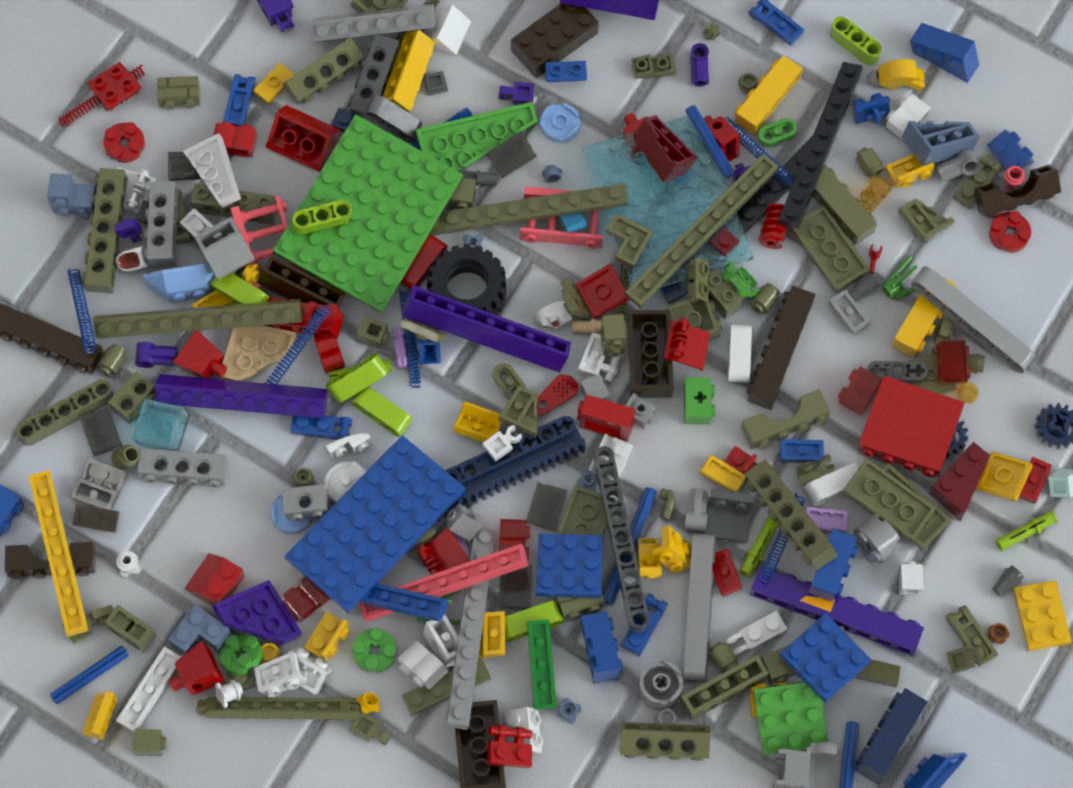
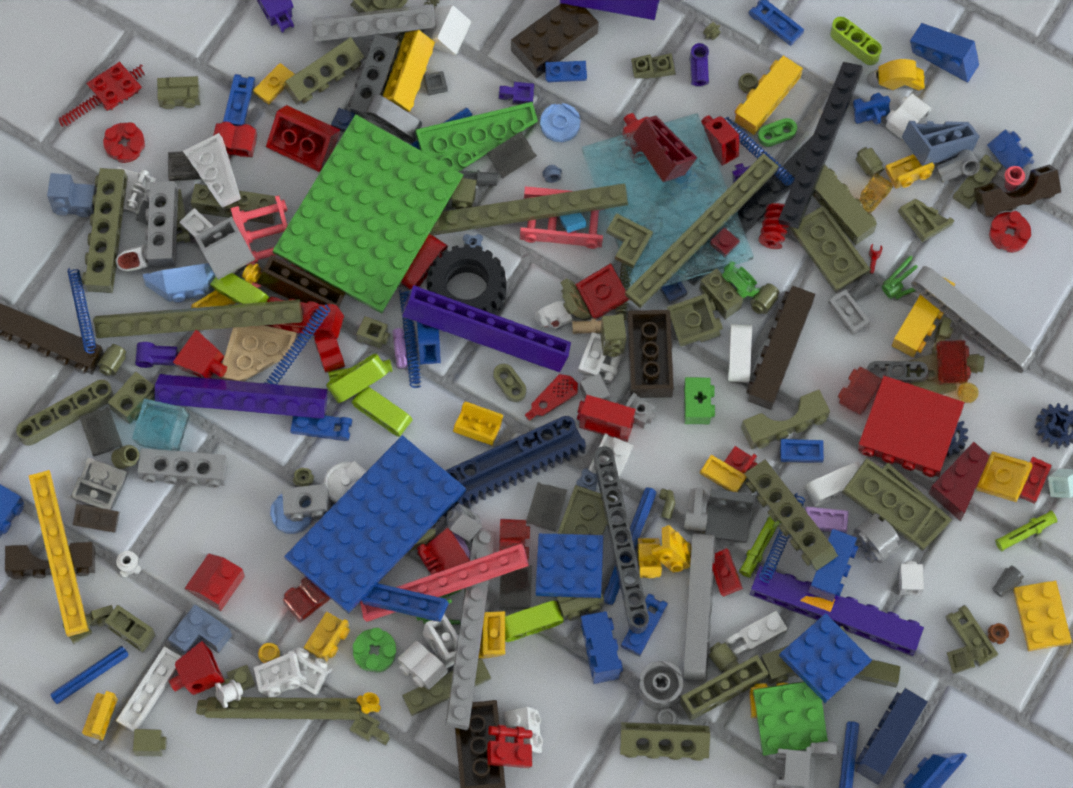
(129, 228): dark purple plate -> none
(233, 647): bright green plate -> none
(259, 613): dark purple plate -> none
(314, 224): lime beam -> none
(356, 443): white slope -> none
(423, 331): olive plate -> none
(500, 444): white plate -> none
(521, 411): olive wing -> none
(541, 664): green plate -> none
(568, 704): sand blue plate -> none
(686, 344): red hinge -> none
(698, 271): olive hinge -> none
(710, 141): blue axle -> none
(812, 470): olive plate -> none

